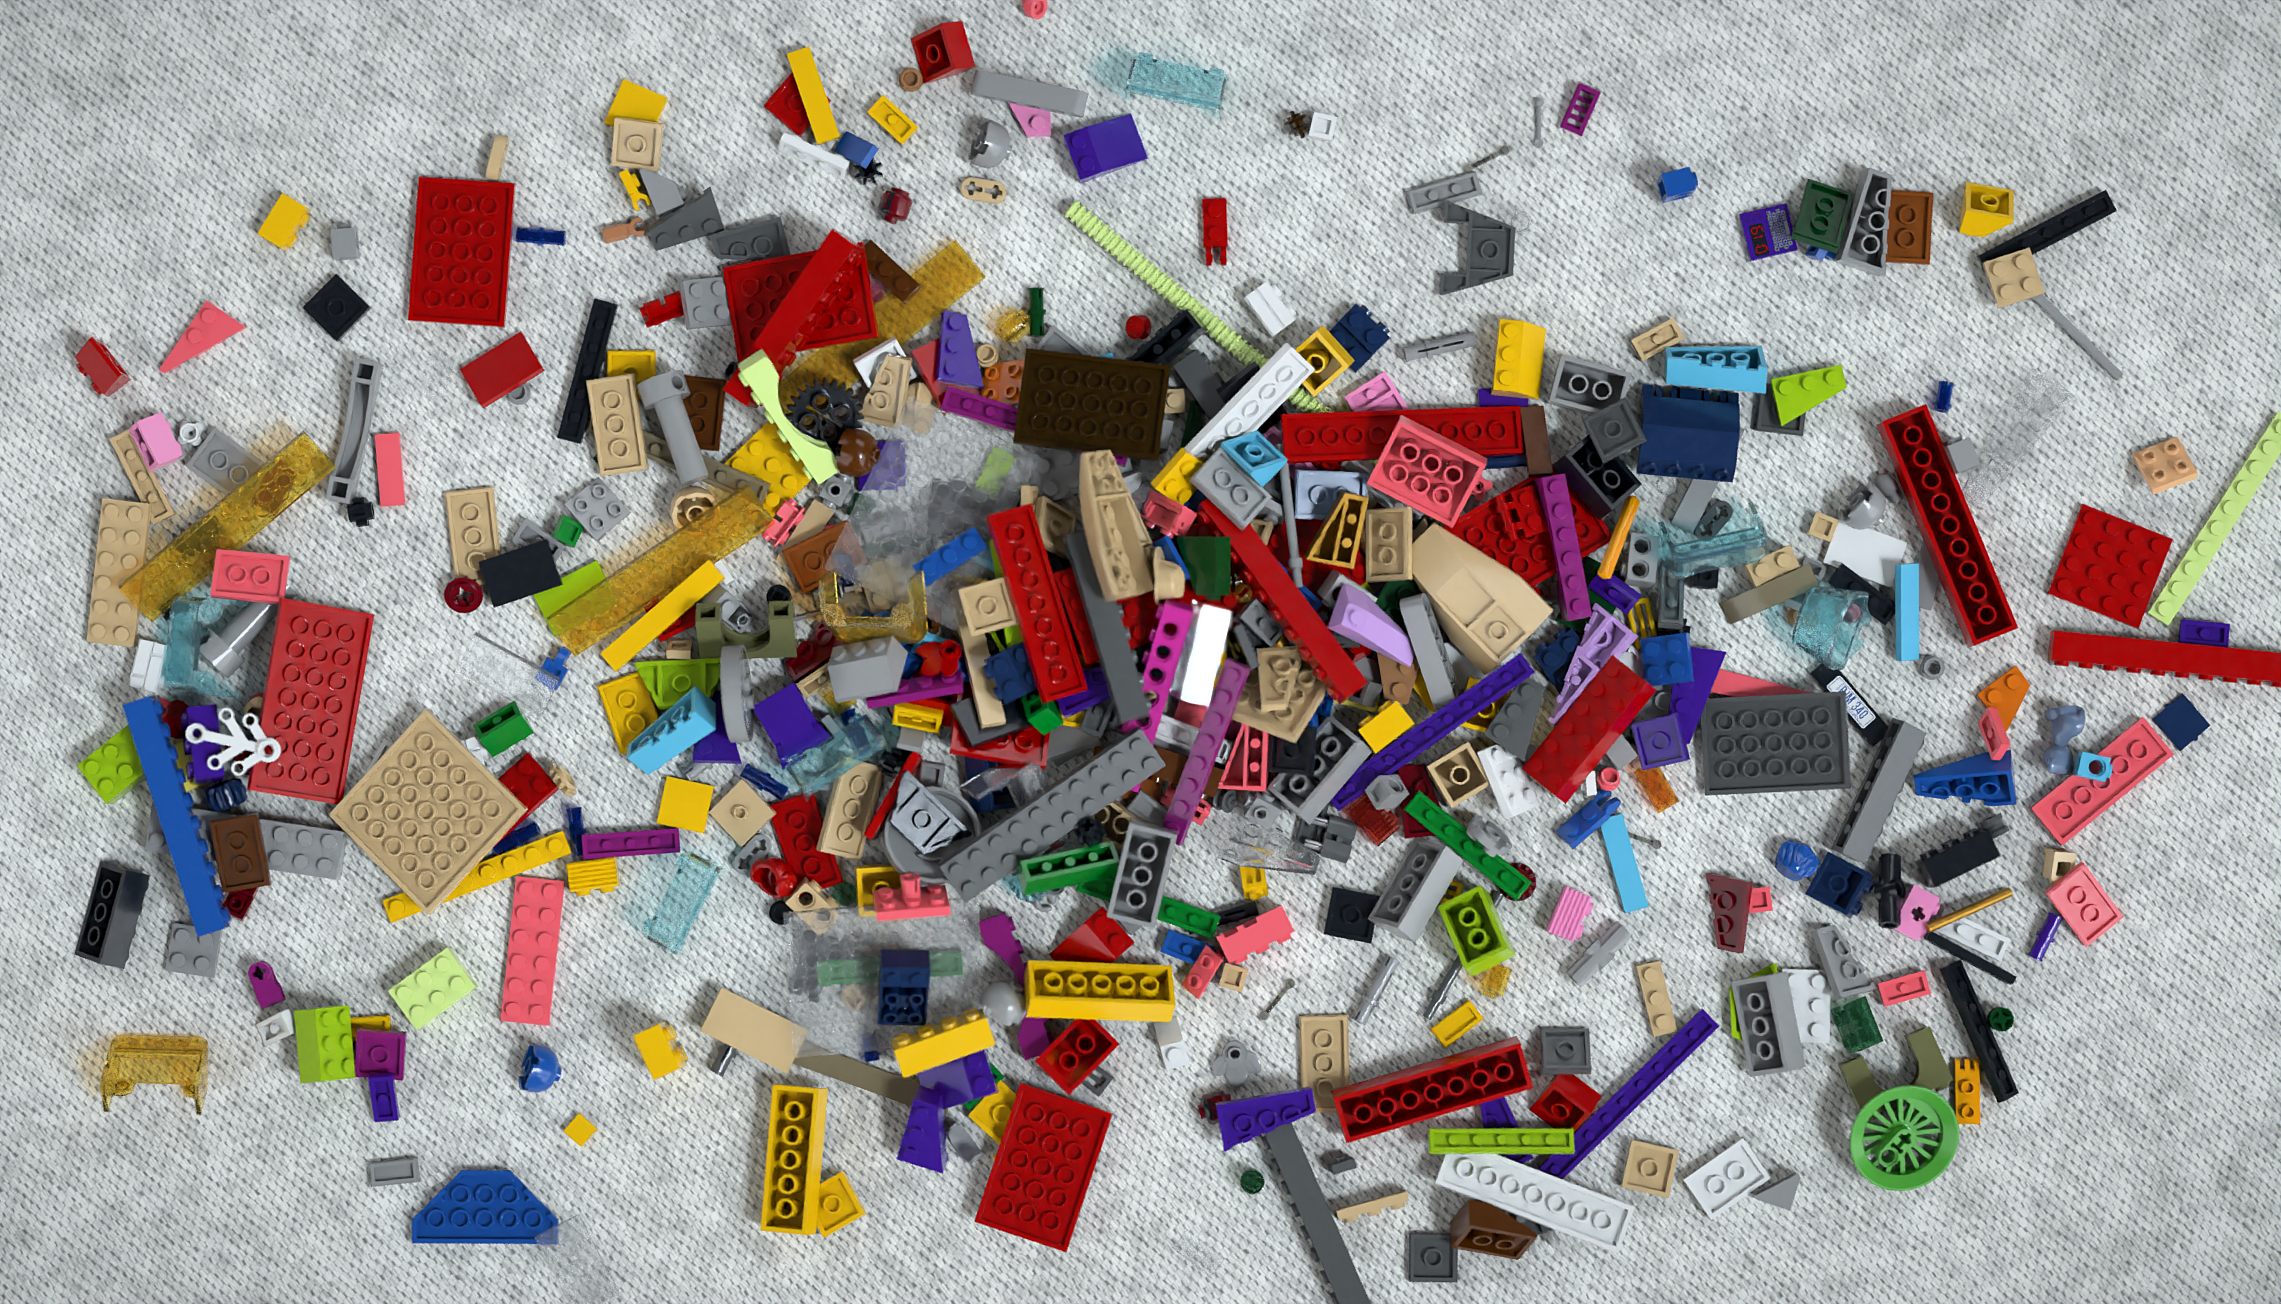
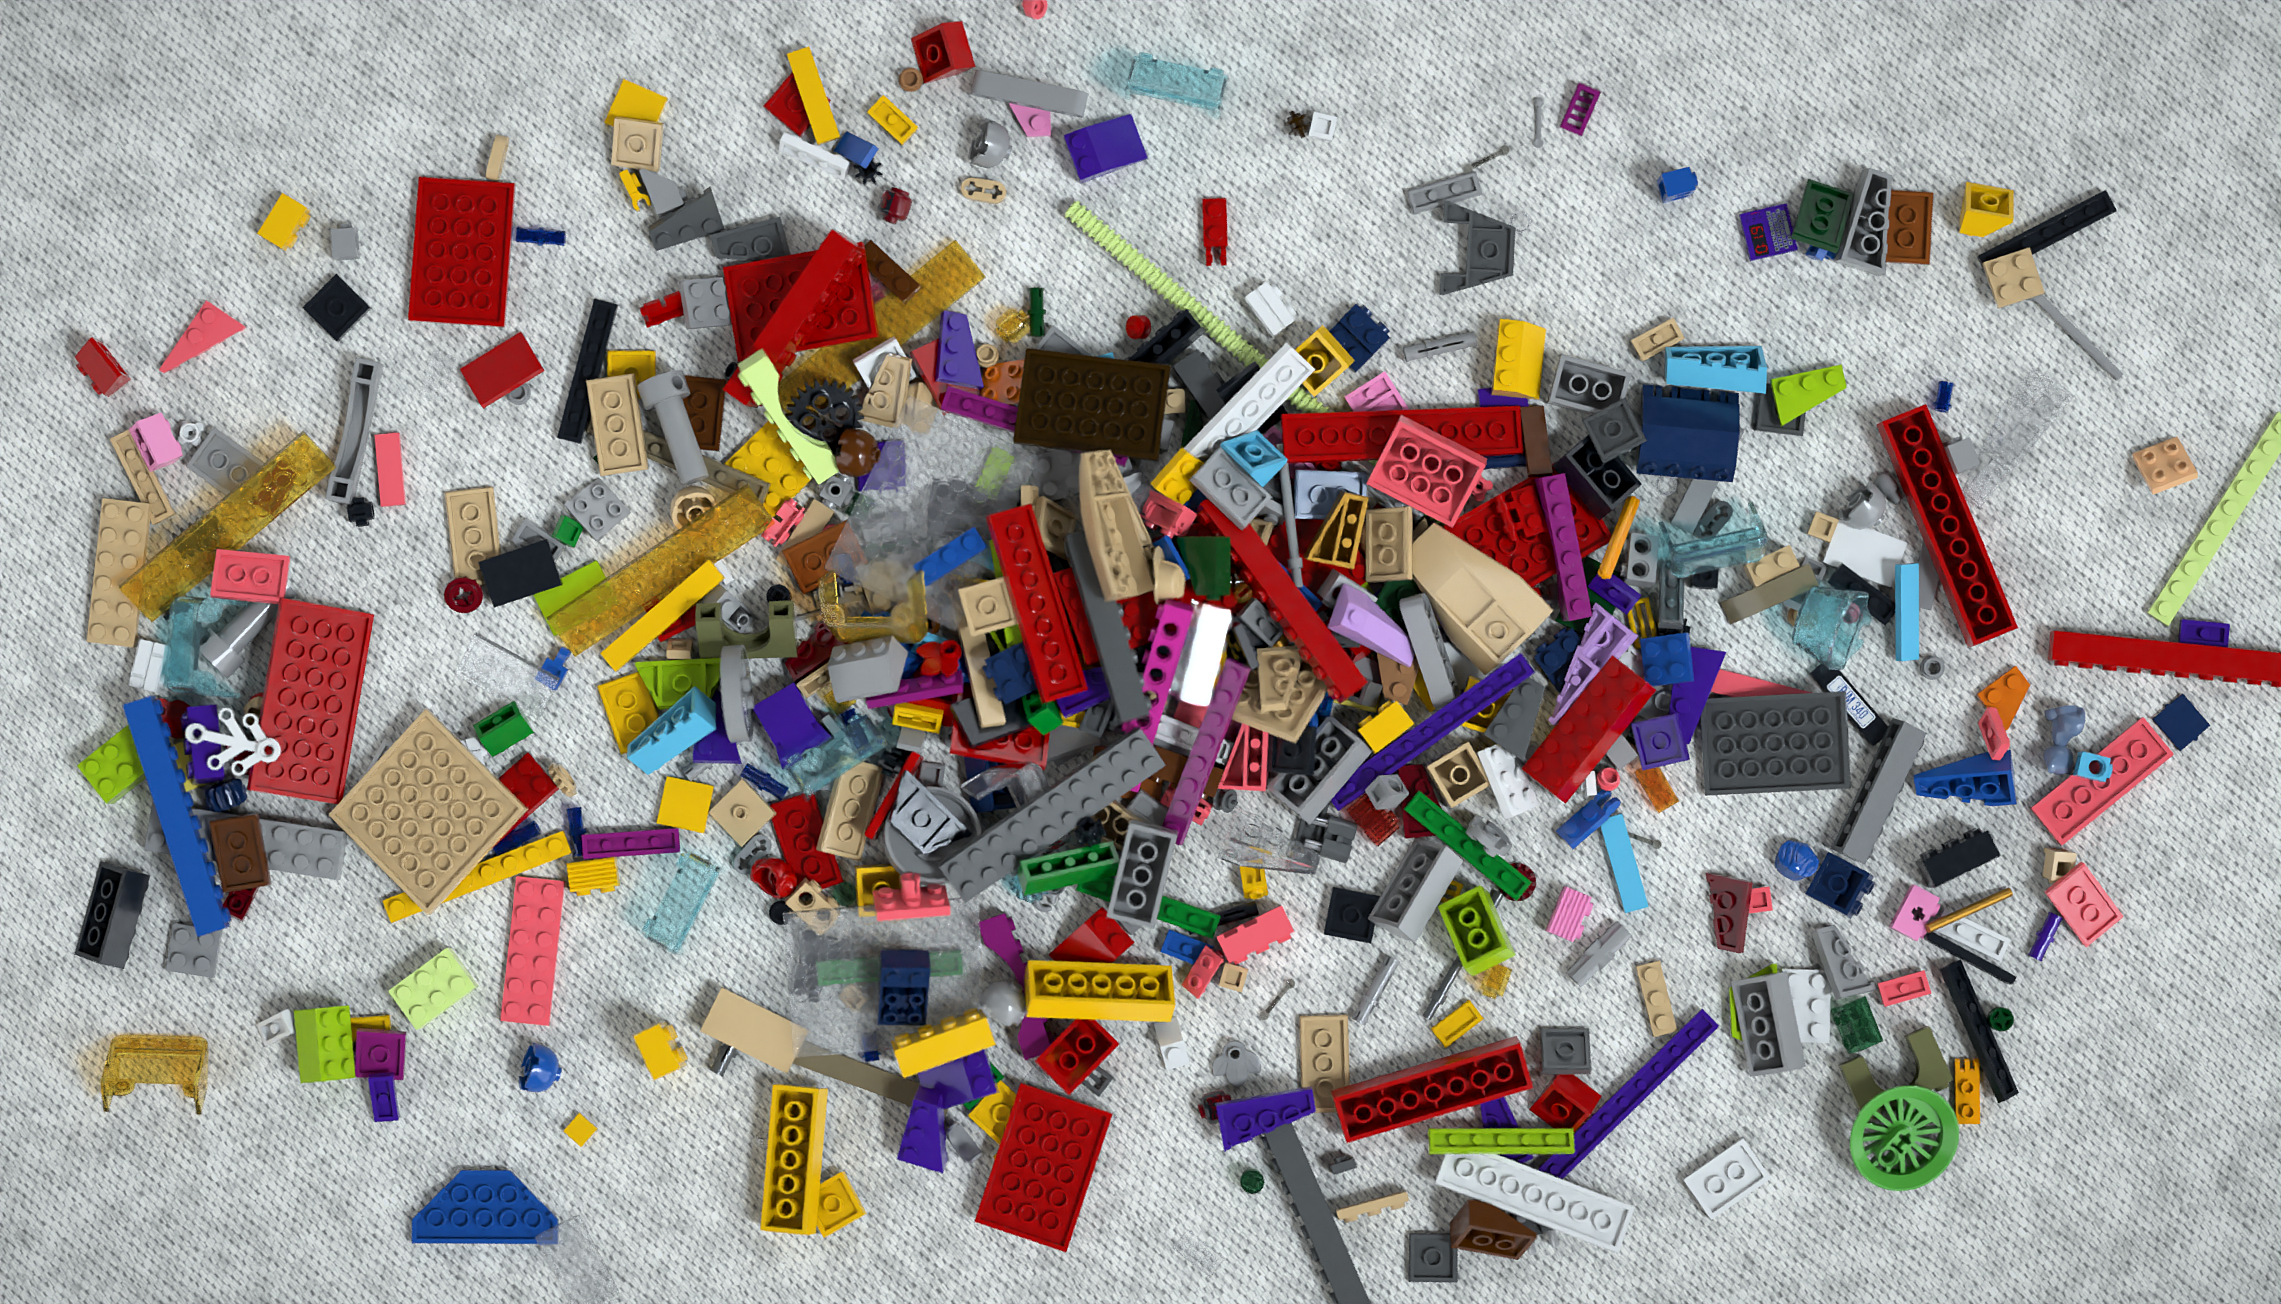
(267, 990): magenta piece -> none
(394, 1172): light grey tile -> none
(622, 231): nougat bar -> none
(1261, 808): light grey brick -> none
(1649, 1168): tan plate -> none
(1781, 1192): light grey slope -> none
(1889, 891): black piece -> none
(1994, 825): dark grey wheel -> none
(2109, 566): red plate -> none

